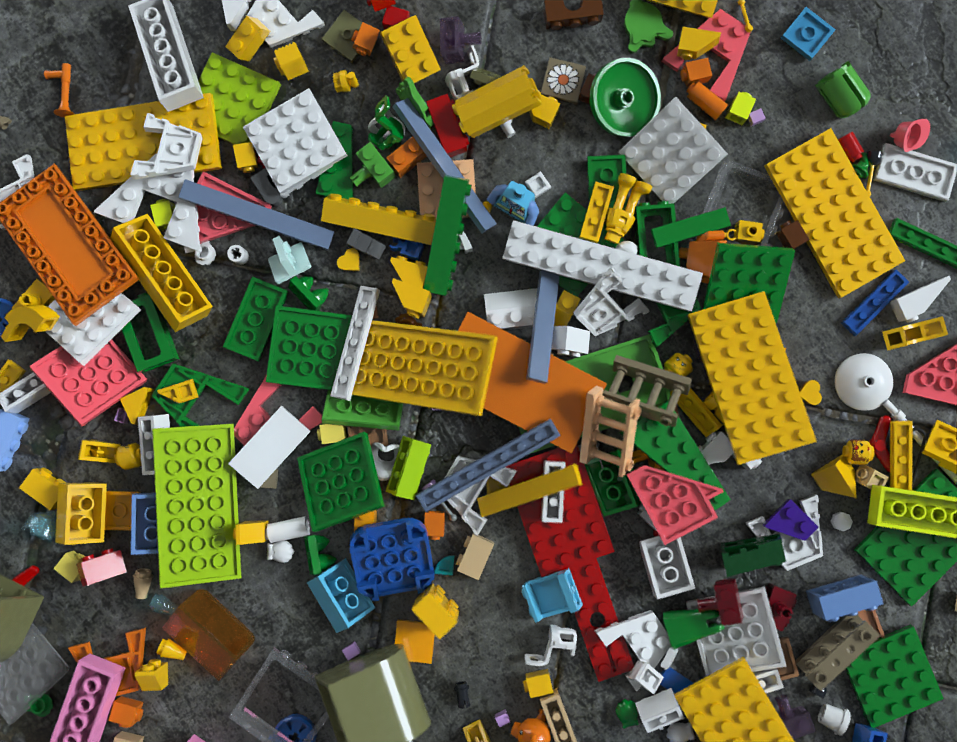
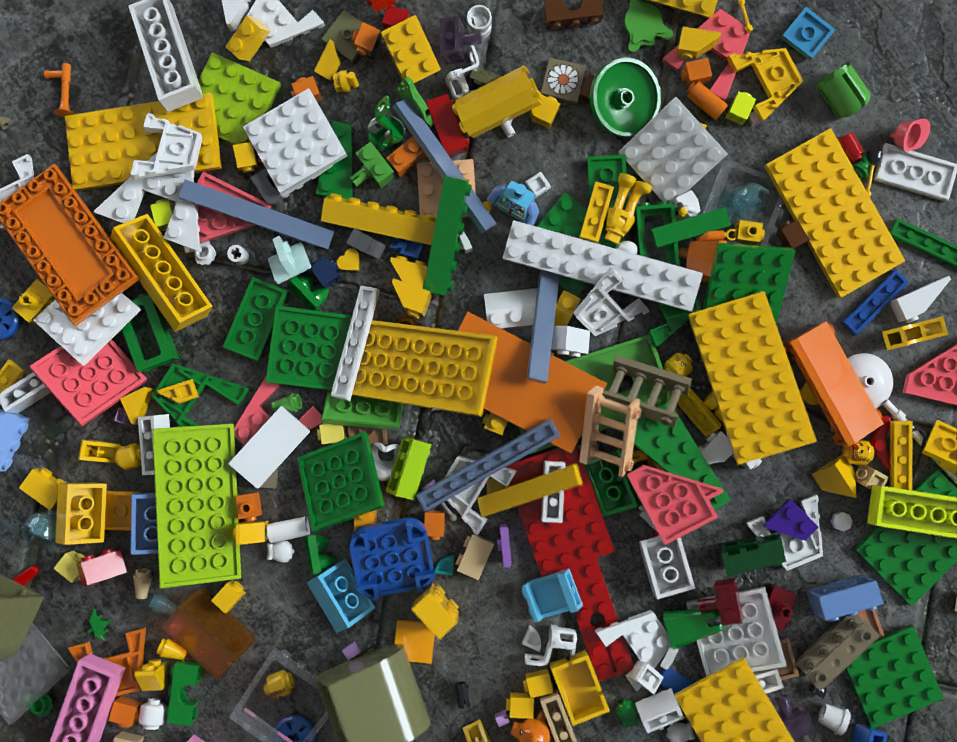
(37, 317): yellow arch -> none
(98, 625): none -> green piece
(152, 714): none -> white head
(182, 709): none -> green arch
(229, 596): none -> yellow brick
(248, 506): none -> orange brick
(279, 684): none -> yellow head
(290, 61): yellow brick -> none
(290, 402): none -> bright green cone
(303, 84): none -> orange brick
(326, 271): none -> dark blue brick
(328, 62): none -> yellow tile
(479, 19): none -> white wheel
(494, 423): none -> yellow brick
(504, 545): none -> medium lavender plate
(520, 705): none -> yellow brick
(532, 639): none -> white tile
(579, 687): none -> yellow piece
(686, 206): none -> white piece
(748, 199): none -> clear light blue cylinder
(775, 73): none -> yellow wing
(834, 384): none -> orange windscreen

